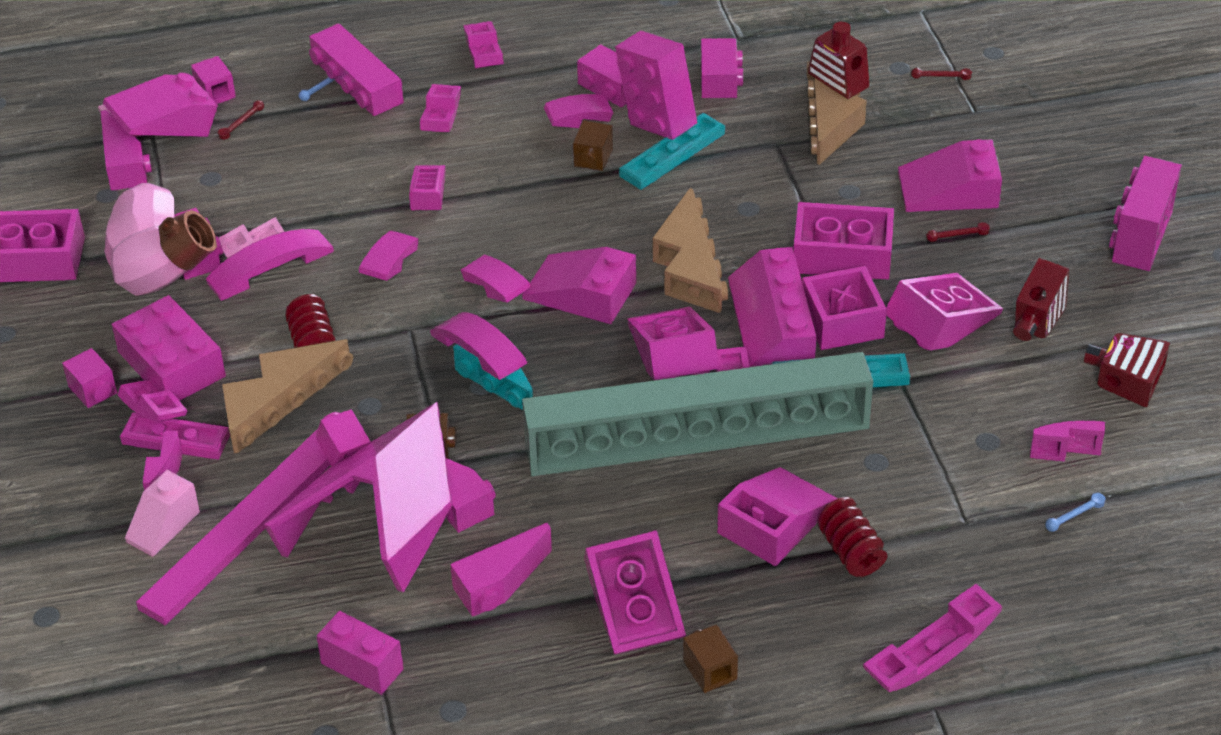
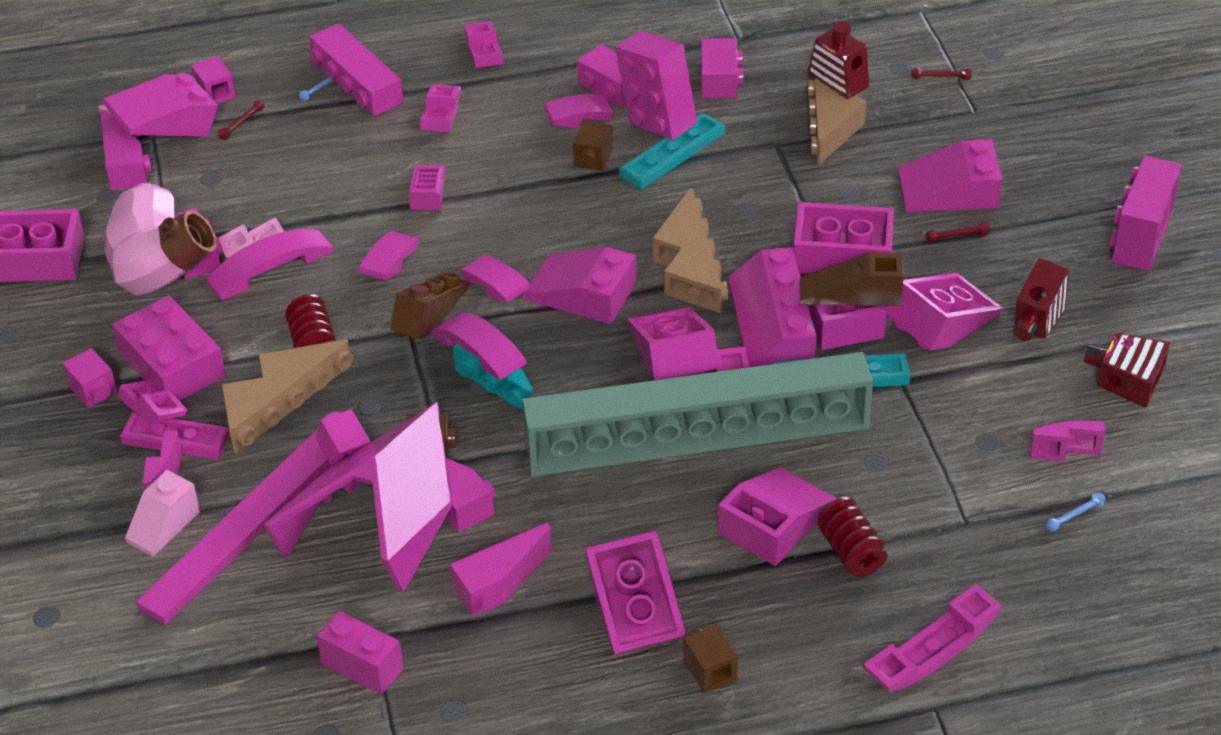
(426, 304): none -> reddish brown slope
(859, 281): none -> reddish brown slope

